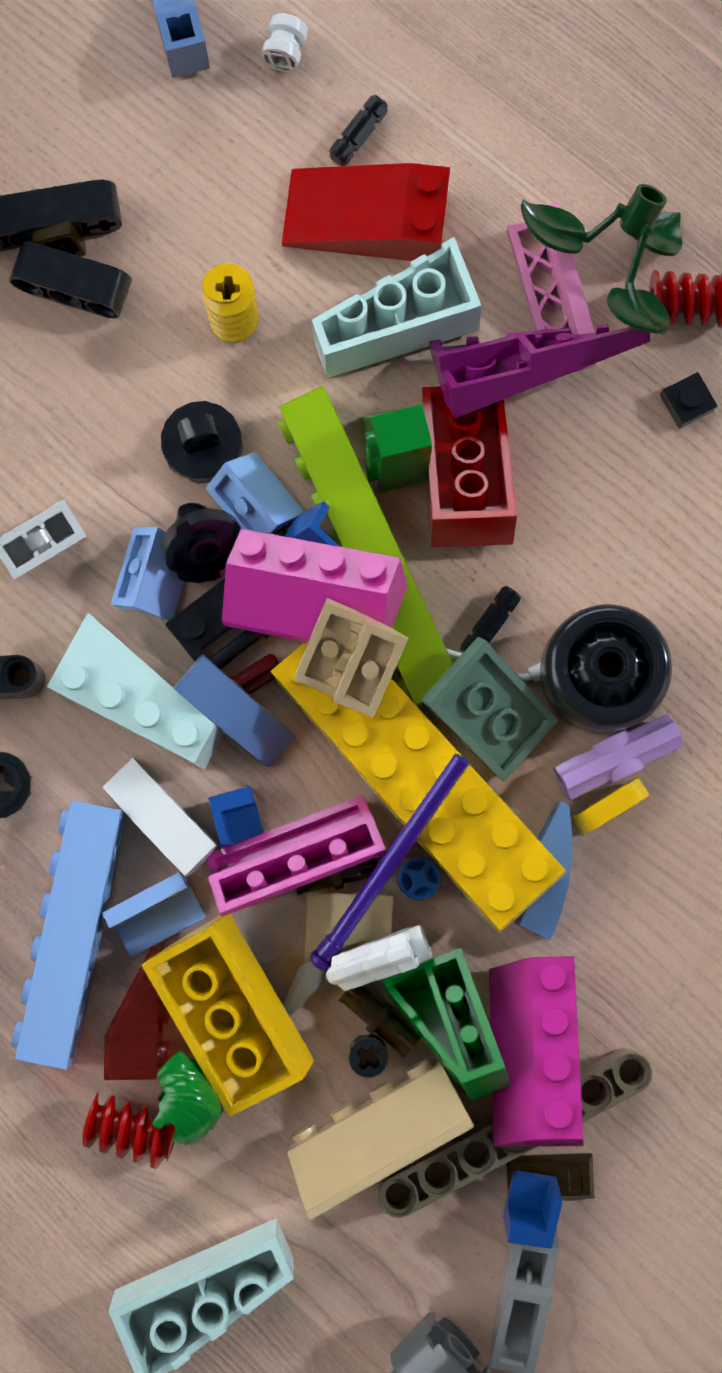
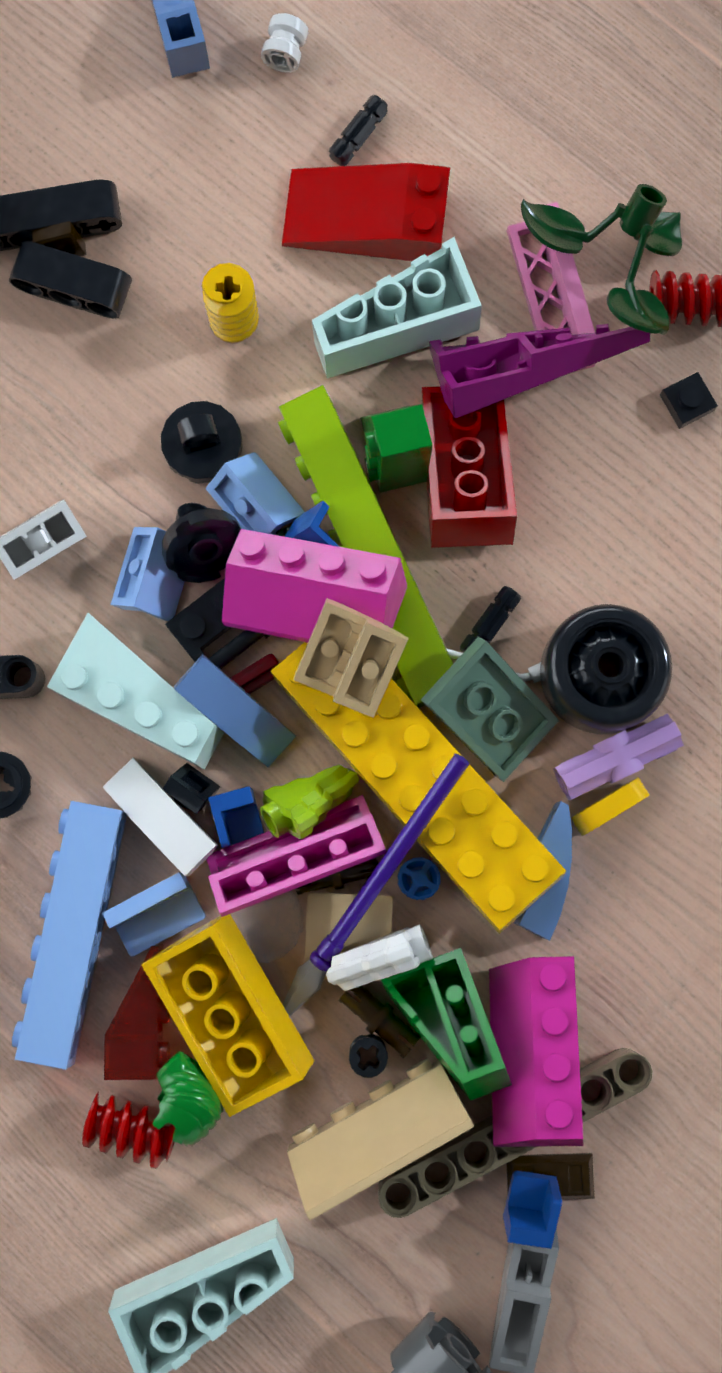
(190, 788): none -> black plate
(306, 801): none -> lime rock

